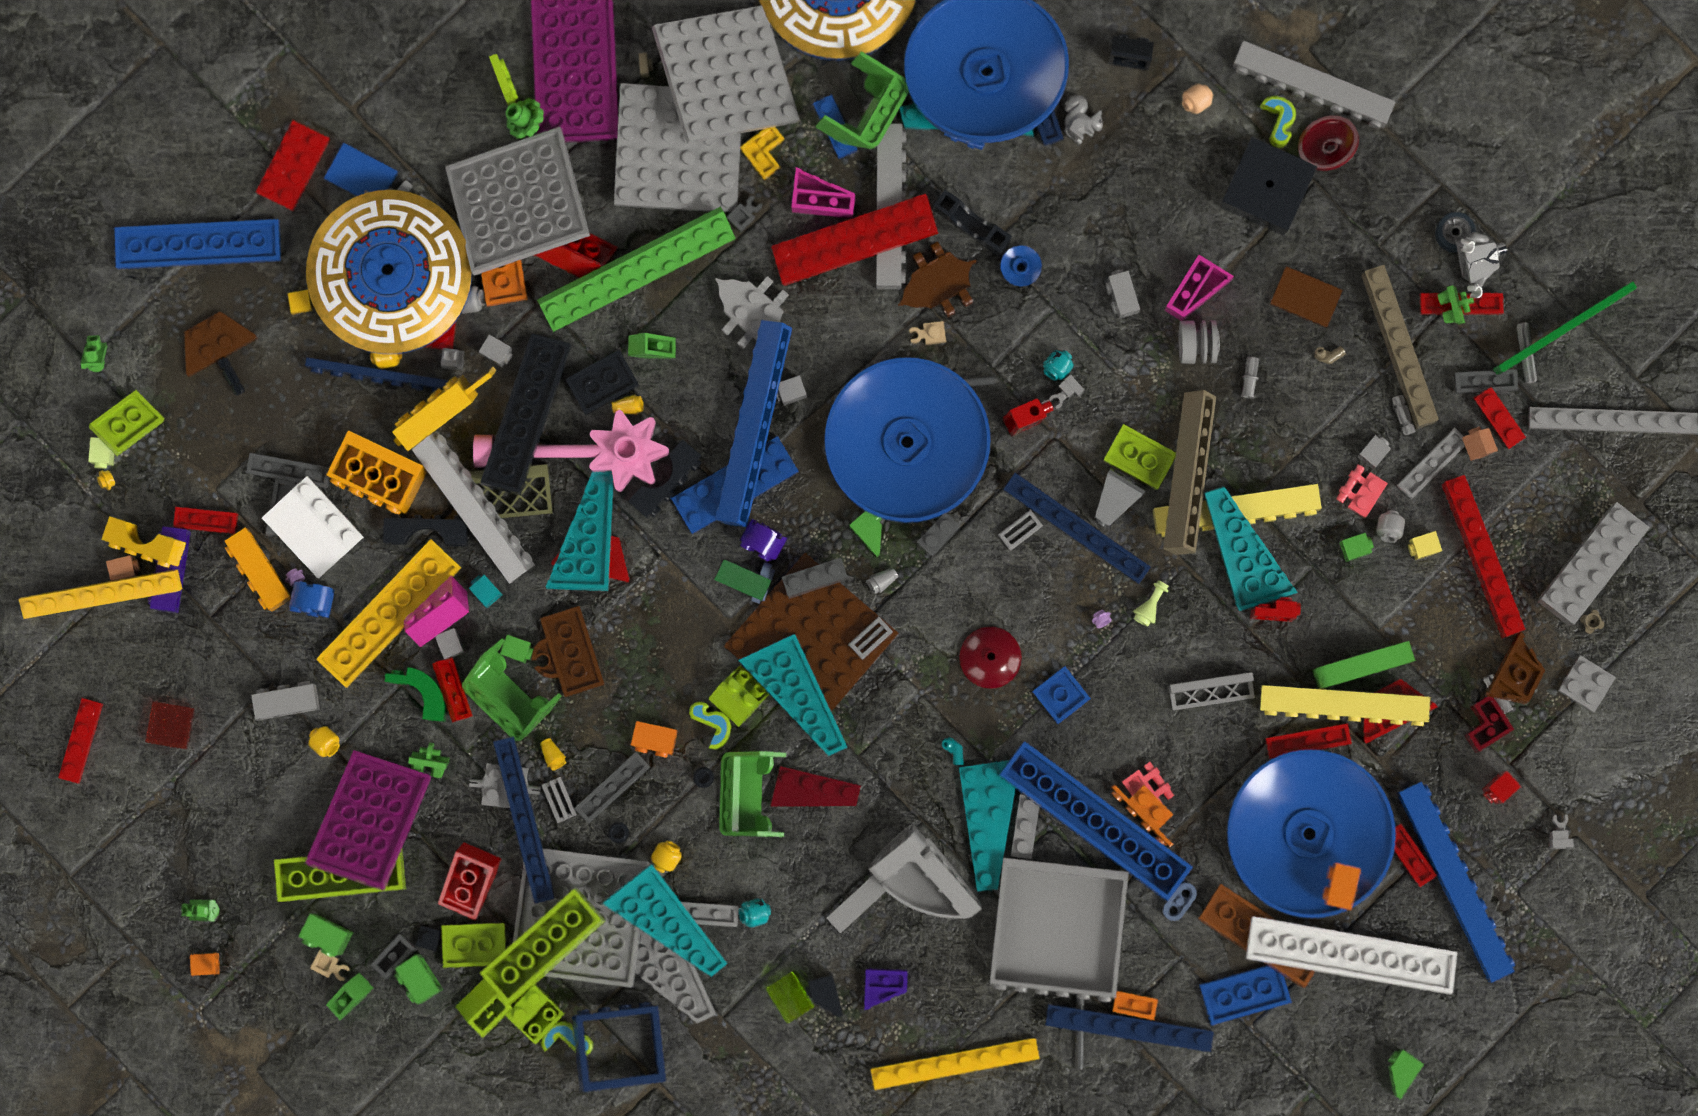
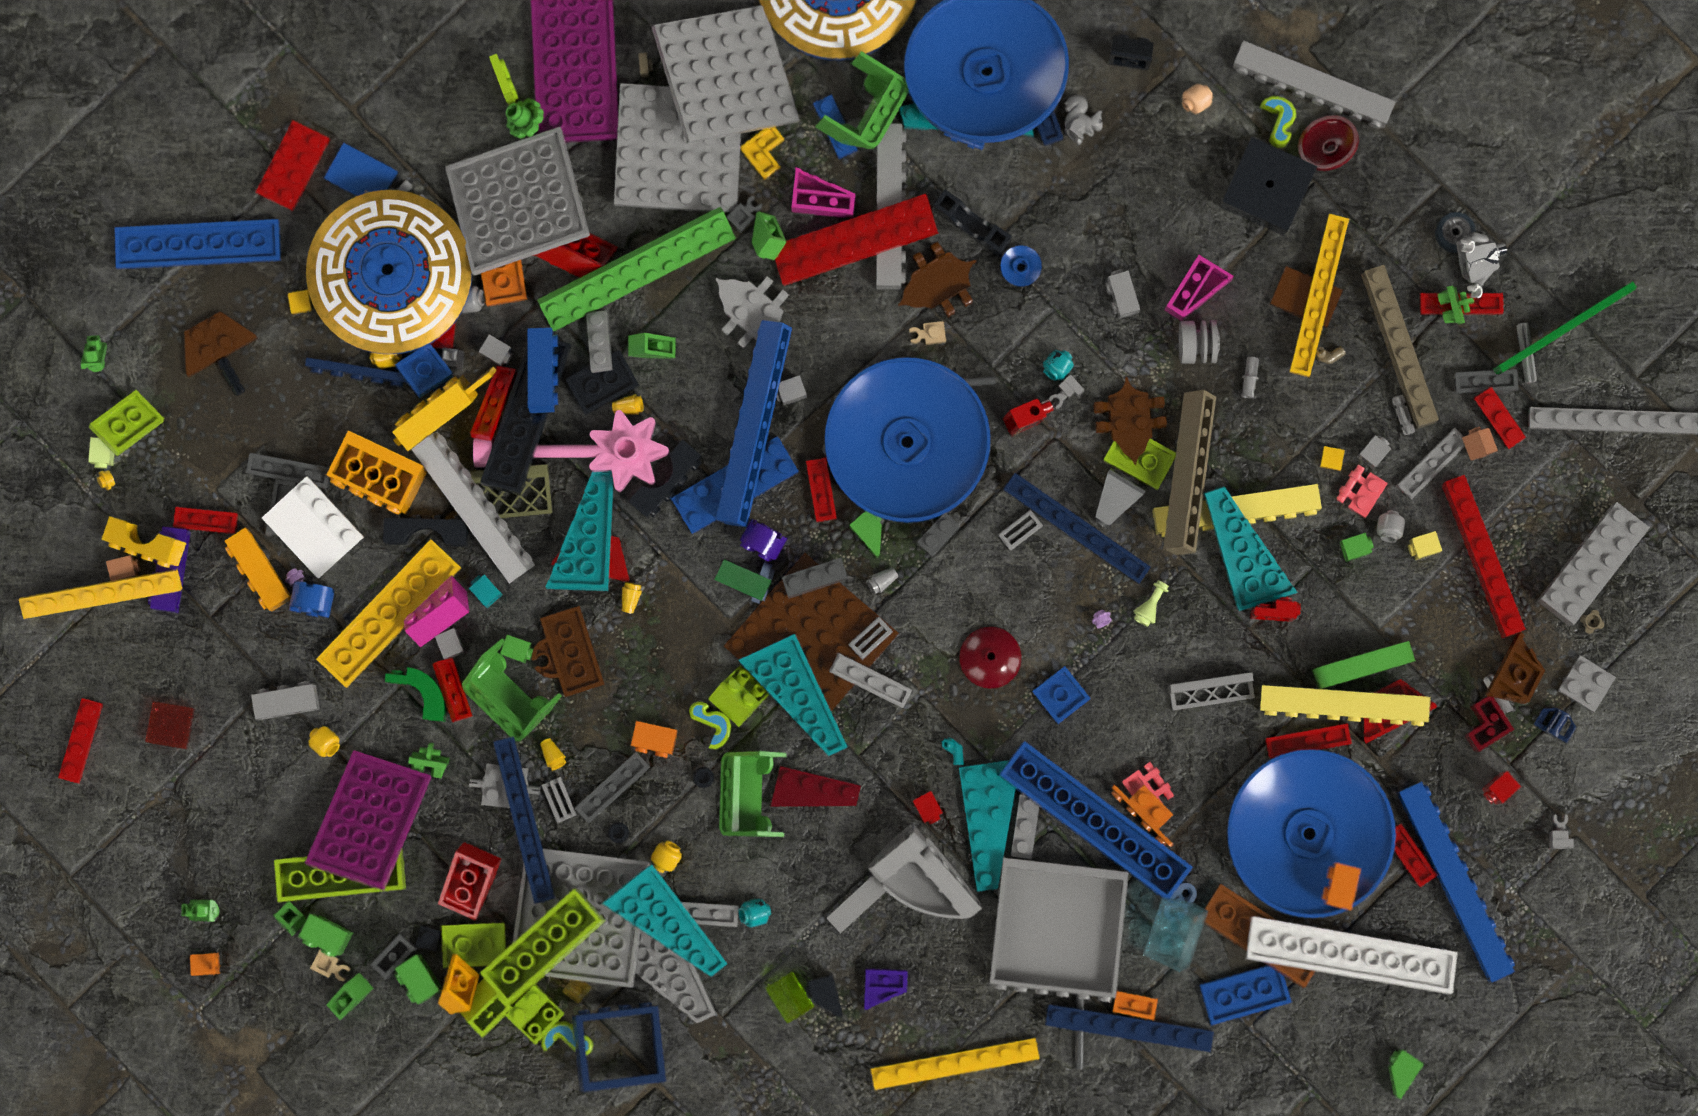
(290, 918): none -> bright green brick
(424, 370): none -> blue plate
(458, 986): none -> light orange slope
(493, 403): none -> red plate
(541, 370): none -> blue brick
(576, 990): none -> clear yellow plate
(599, 341): none -> light grey plate
(630, 596): none -> yellow cone
(767, 236): none -> bright green slope
(821, 490): none -> red plate
(870, 680): none -> light grey tile
(928, 808): none -> red brick
(1130, 419): none -> reddish brown animal
(1175, 933): none -> clear light blue slope
(1319, 295): none -> yellow plate
(1332, 458): none -> yellow tile
(1553, 730): none -> dark blue piece

